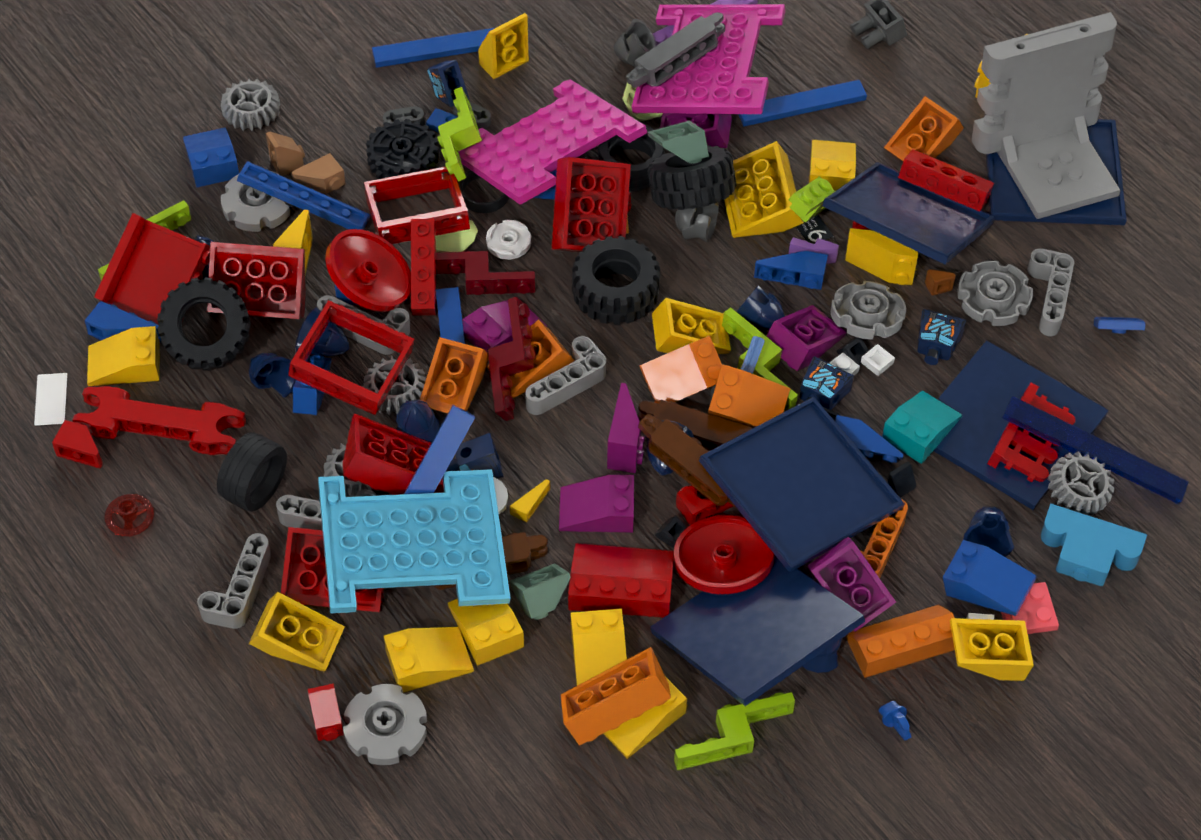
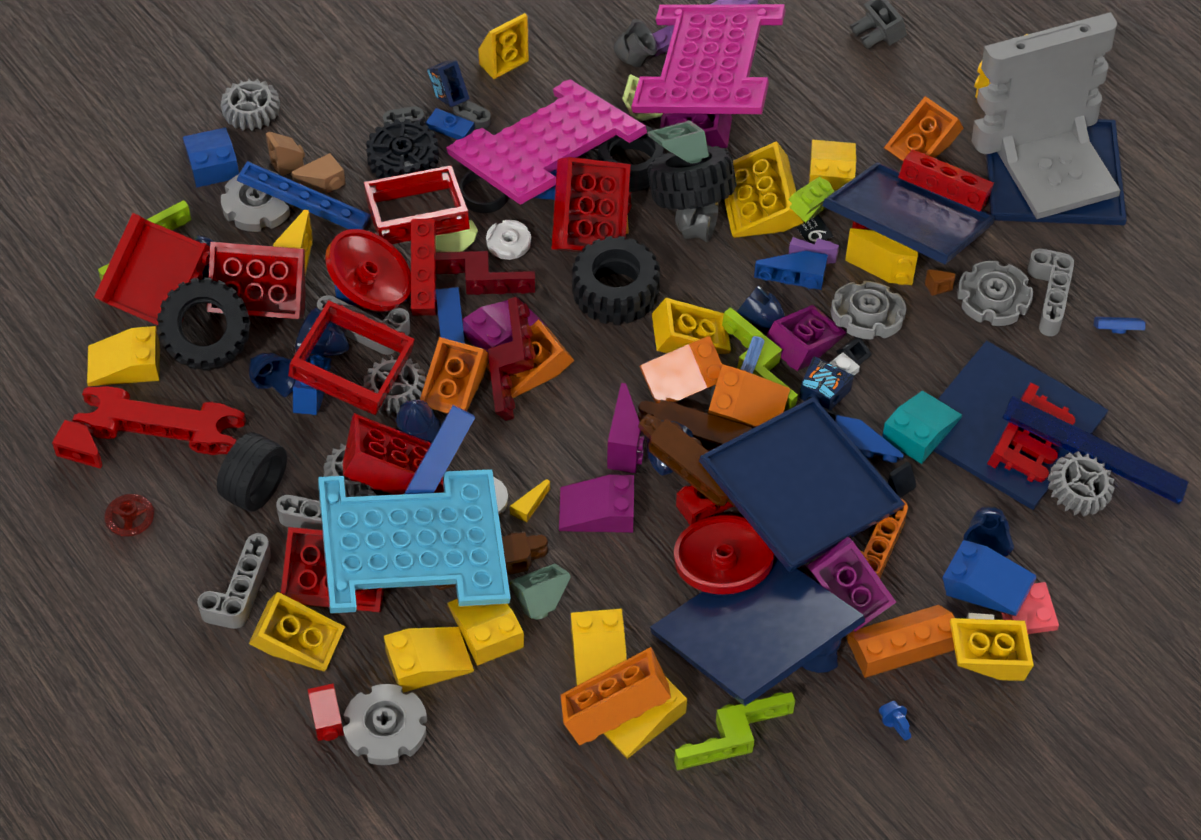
(50, 399): white sticker -> none
(110, 320): blue slope -> none
(429, 48): blue tile -> none
(458, 134): lime bracket -> none
(477, 455): dark blue torso -> none
(570, 380): light grey beam -> none
(621, 579): red slope -> none
(670, 531): black slope -> none
(677, 51): dark grey hinge -> none
(807, 102): blue tile -> none
(877, 360): white plate -> none
(938, 335): torso -> none
(1090, 544): dark azure brick -> none

